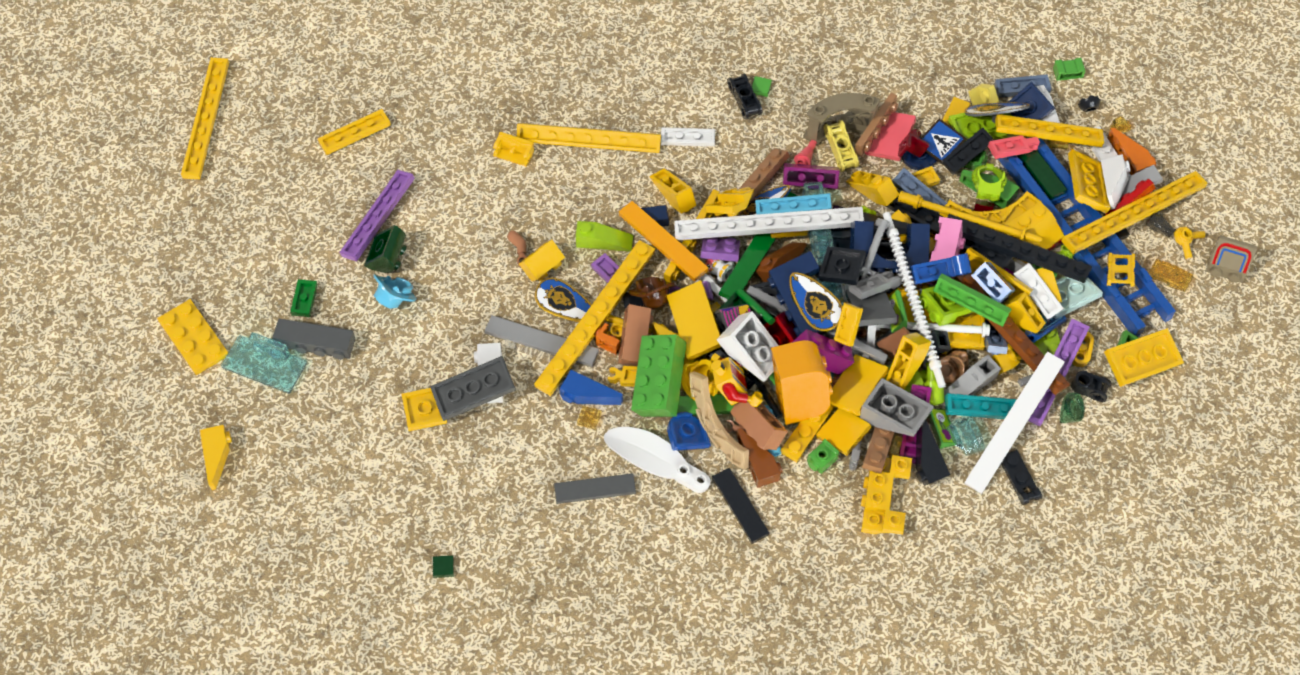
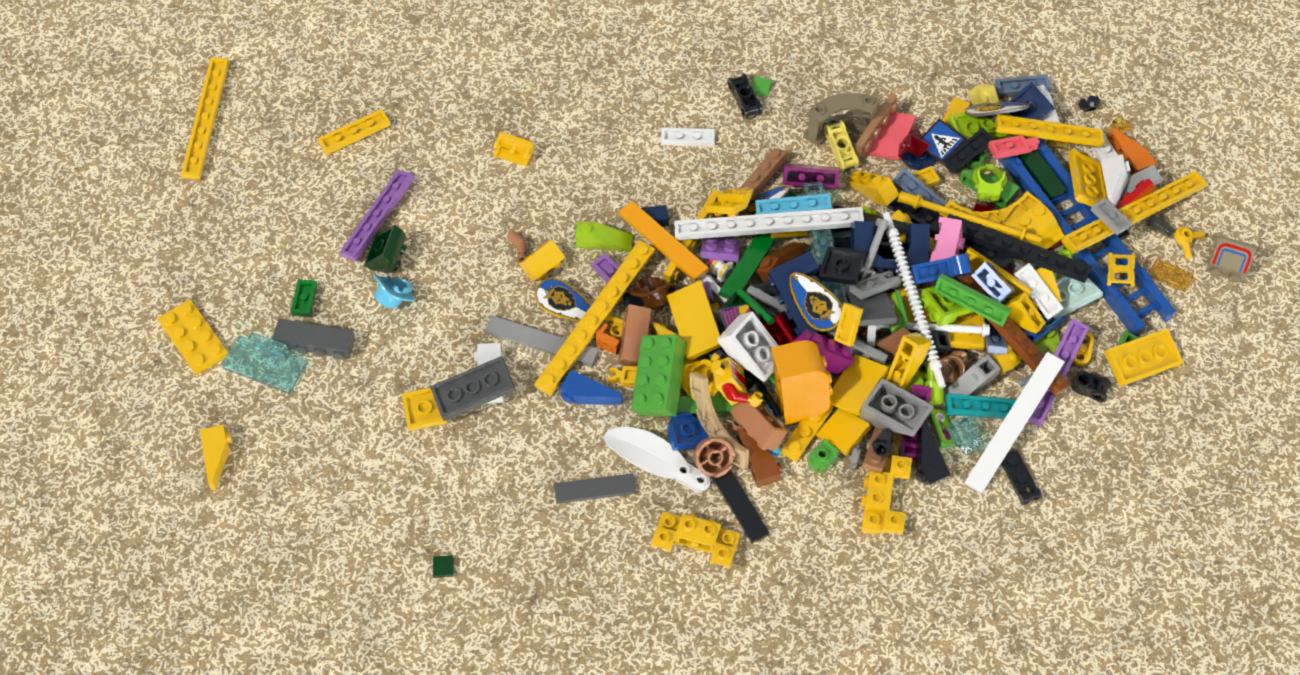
(589, 137): yellow plate -> none
(589, 417): clear yellow tile -> none
(674, 190): yellow slope -> none
(697, 534): none -> yellow bracket
(713, 456): none -> nougat cylinder
(805, 156): coral cone -> none
(883, 443): none -> black cone
(1069, 69): bright green piece -> none
(1072, 408): clear green piece -> none
(1111, 216): none -> light grey plate

